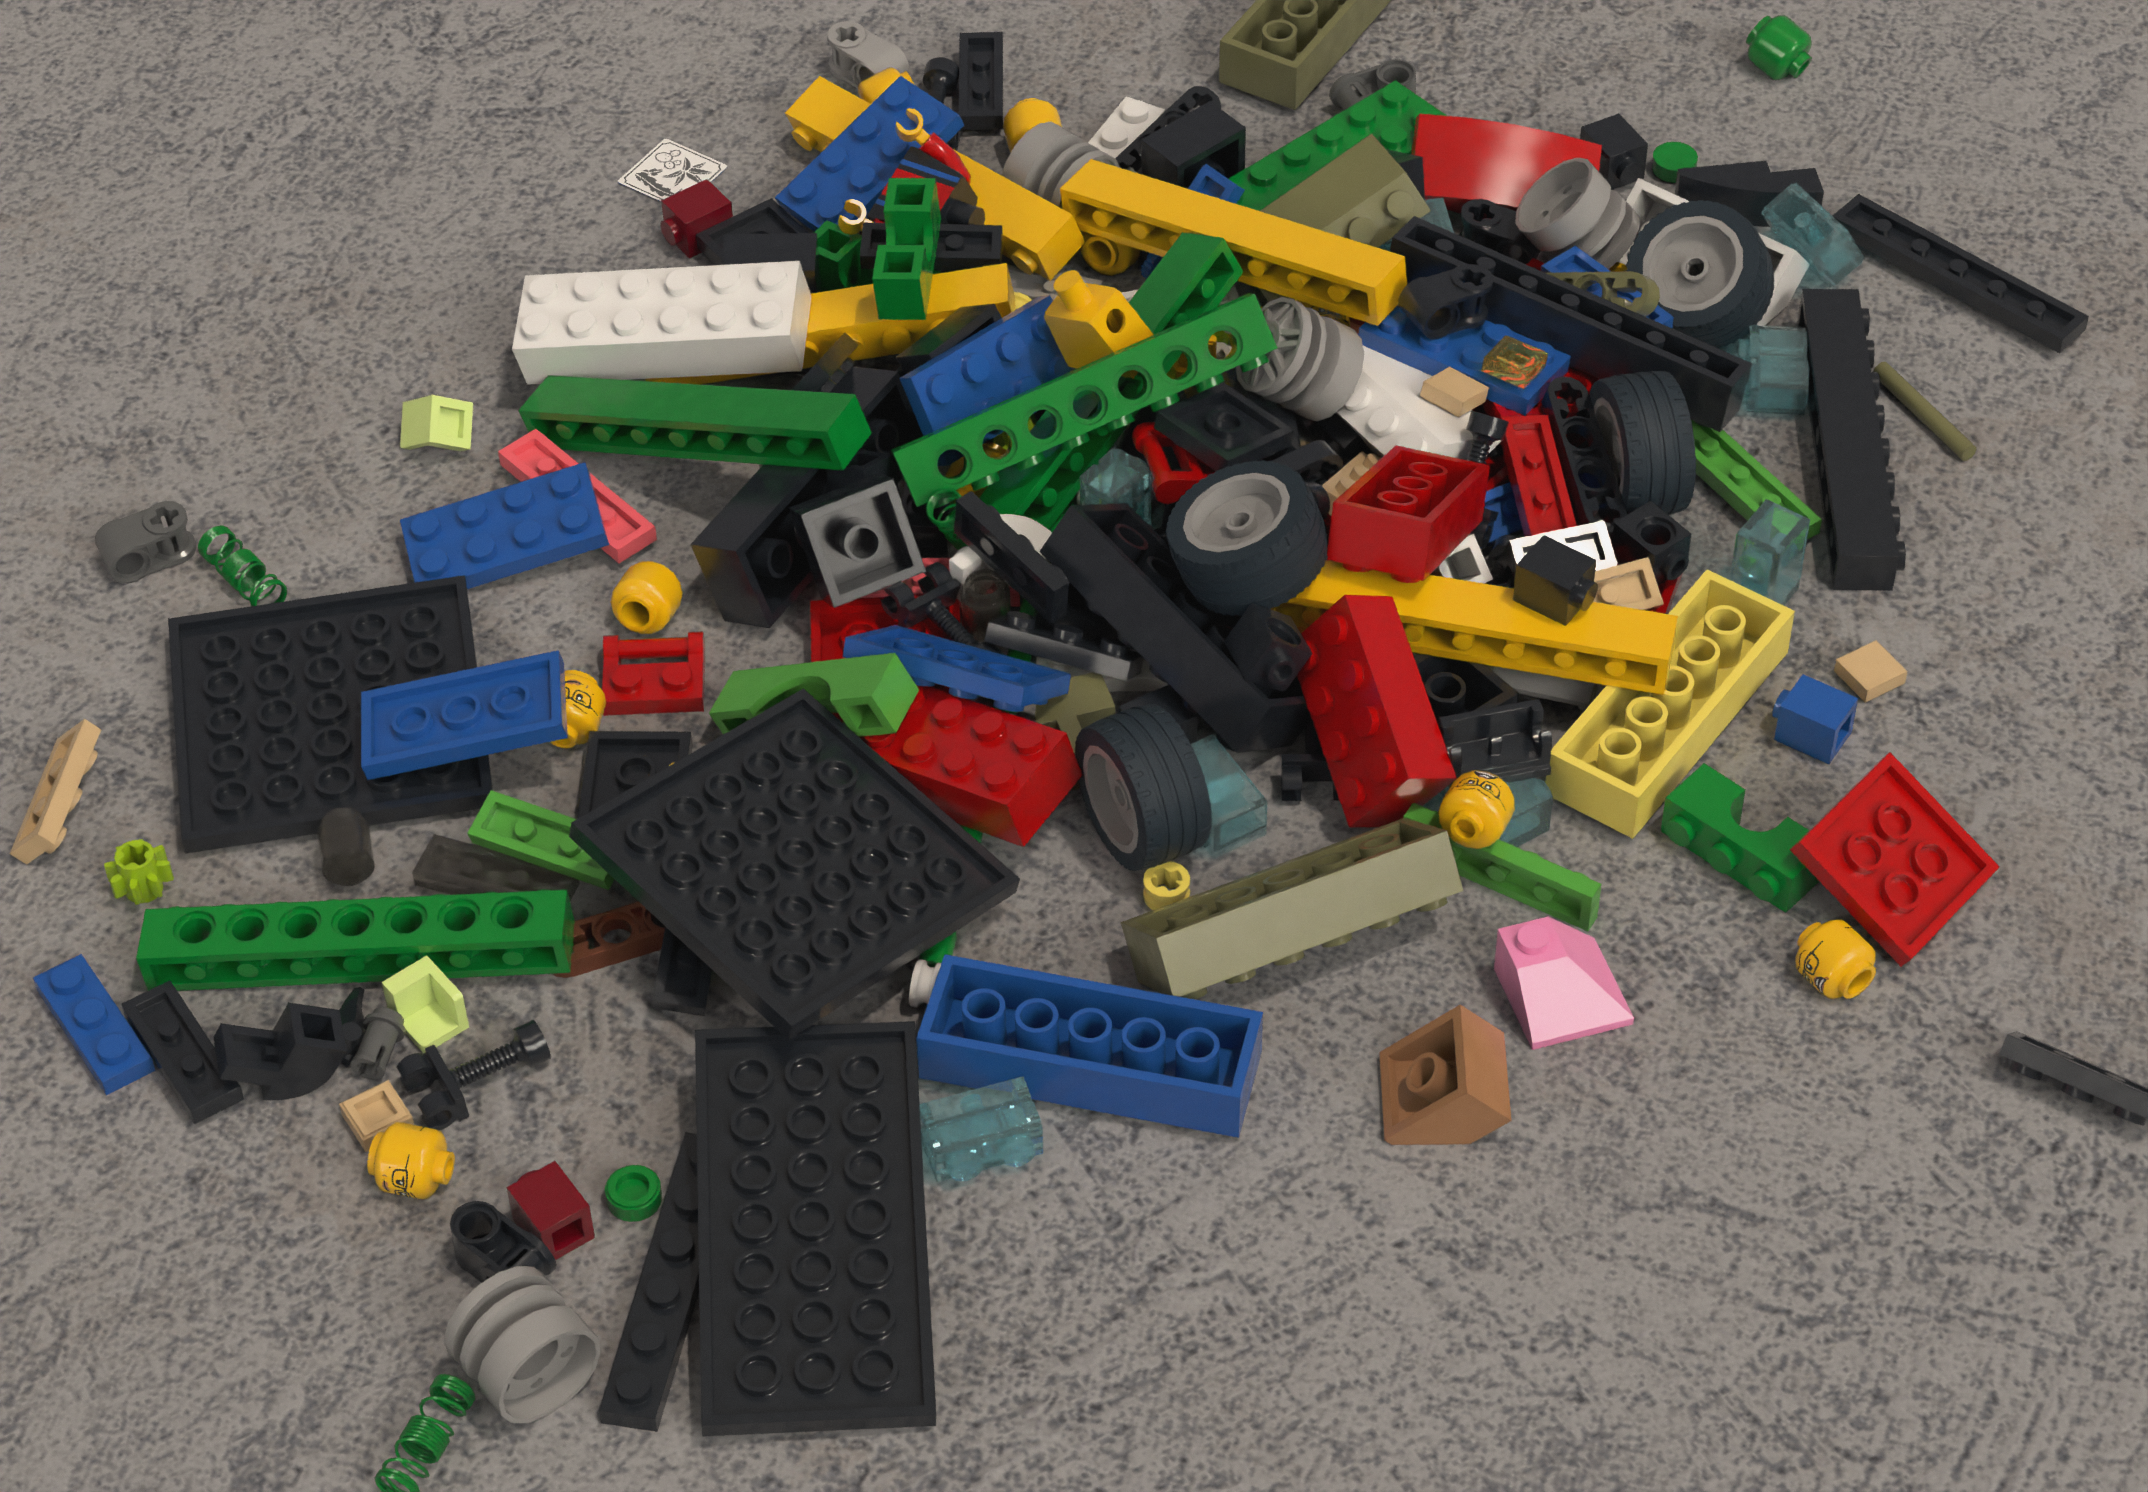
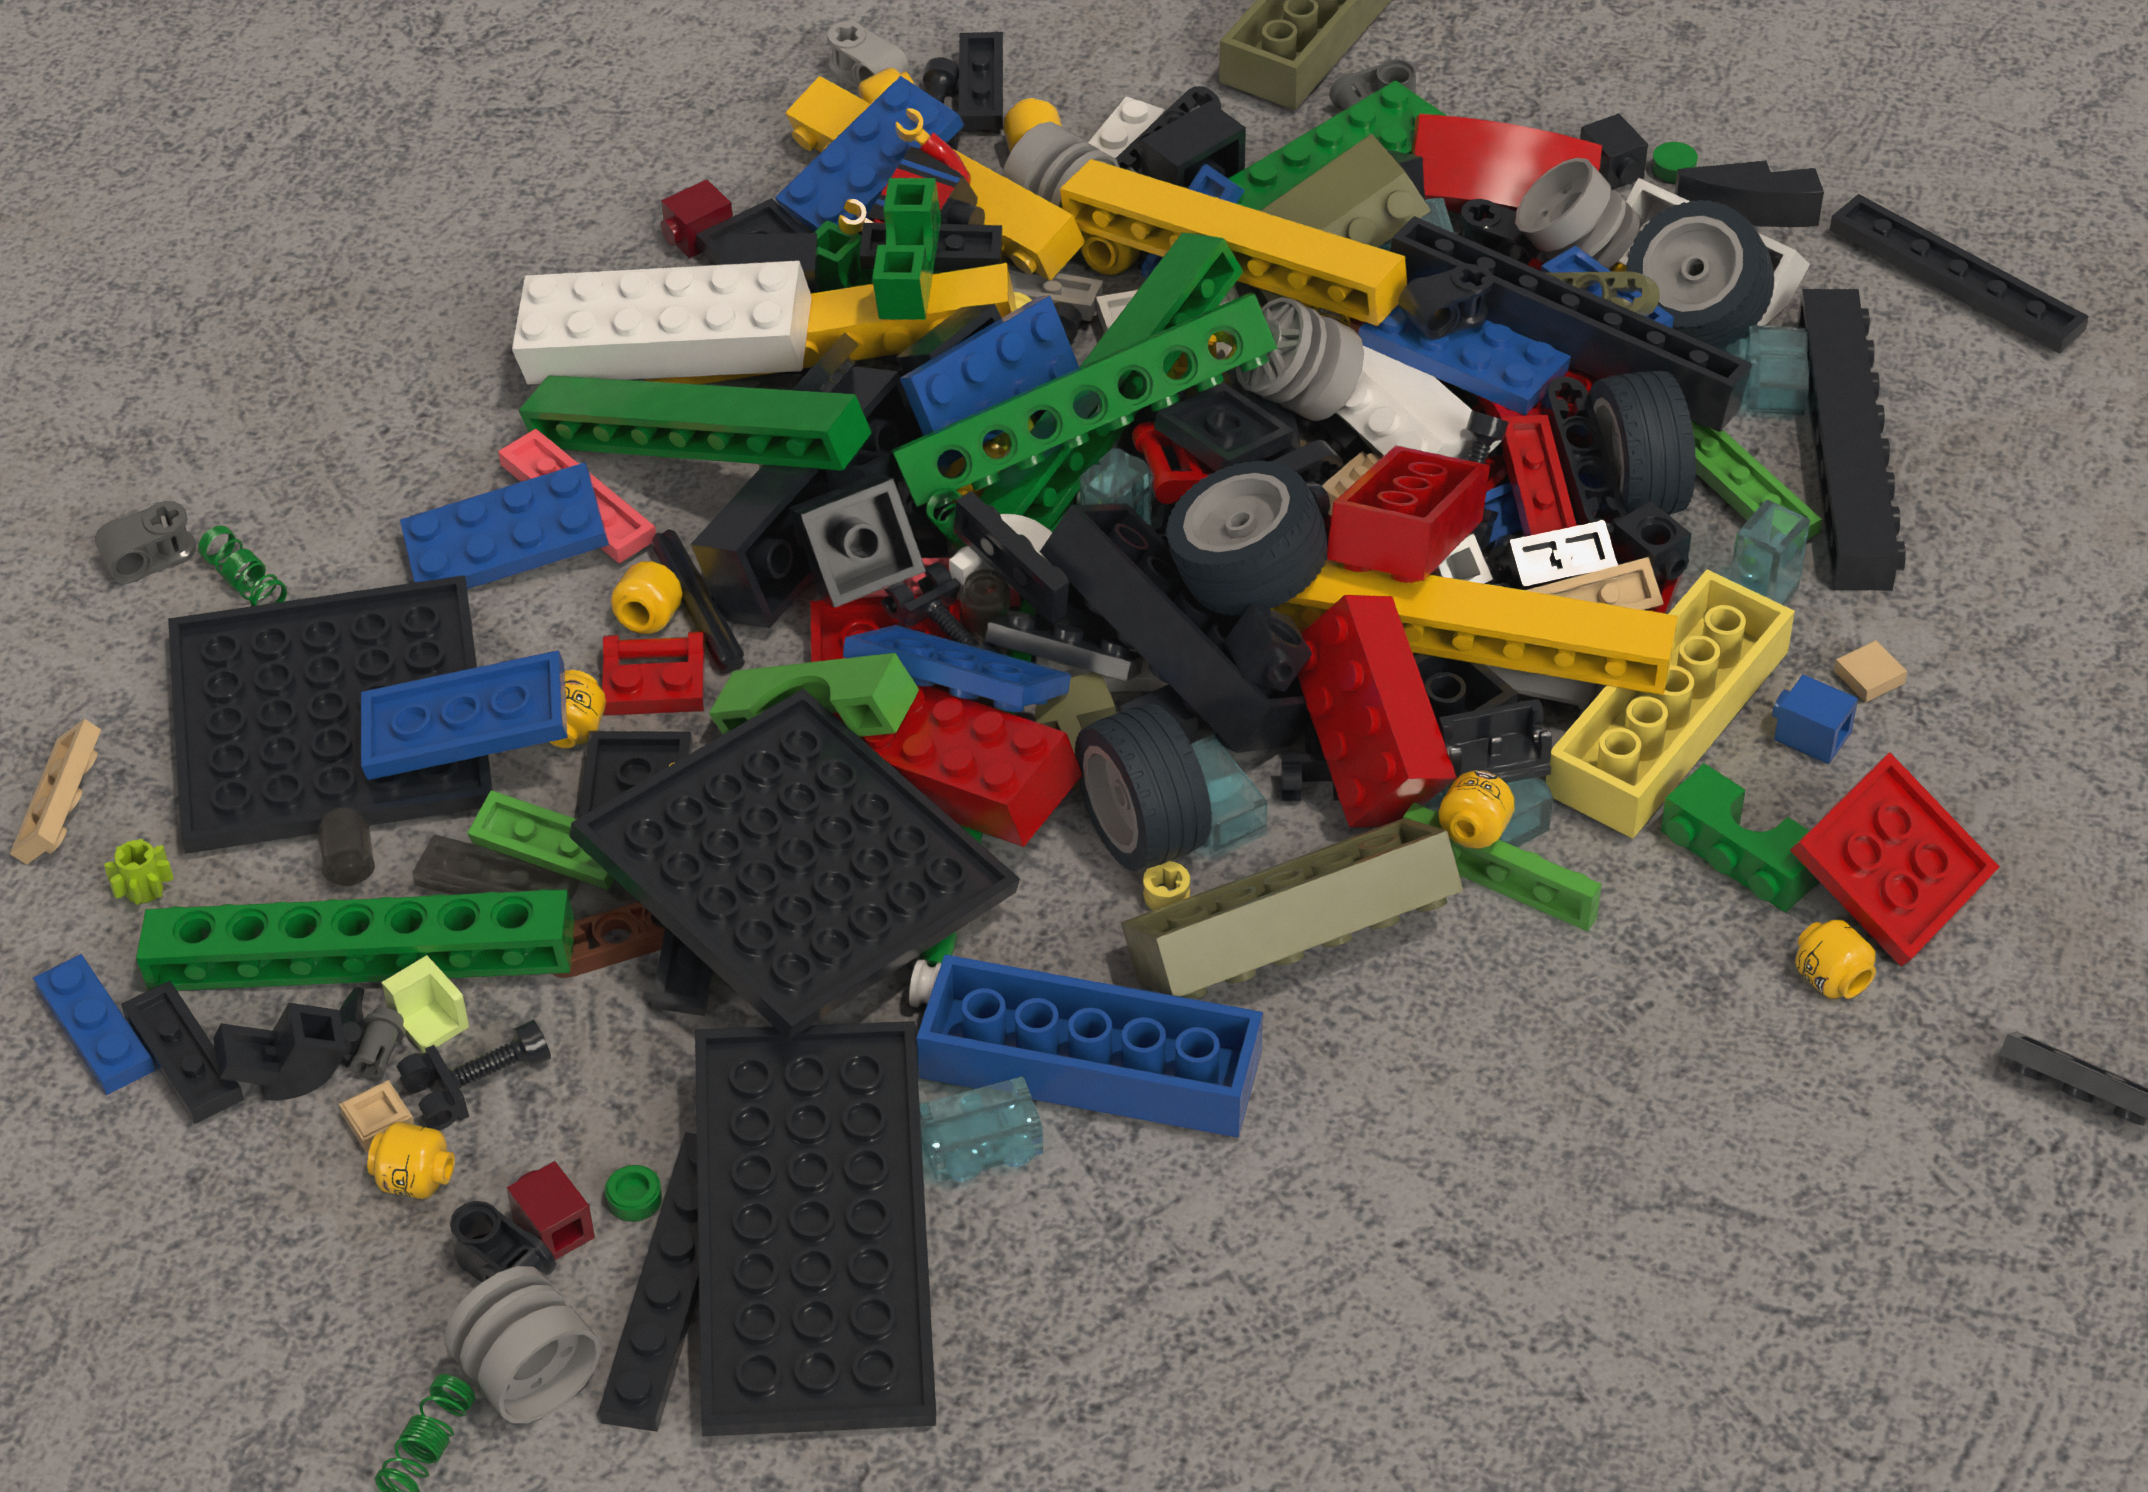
(436, 423): yellowish green panel -> none
(670, 170): white sticker -> none
(699, 602): none -> black axle
(1092, 321): yellow torso -> none
(1445, 1082): medium nougat slope -> none
(1454, 391): tan tile -> none
(1514, 362): clear yellow tile -> none
(1555, 580): black brick -> none
(1558, 982): bright pink slope -> none
(1779, 47): green head -> none
(1814, 234): clear light blue brick -> none
(1925, 411): olive bar -> none

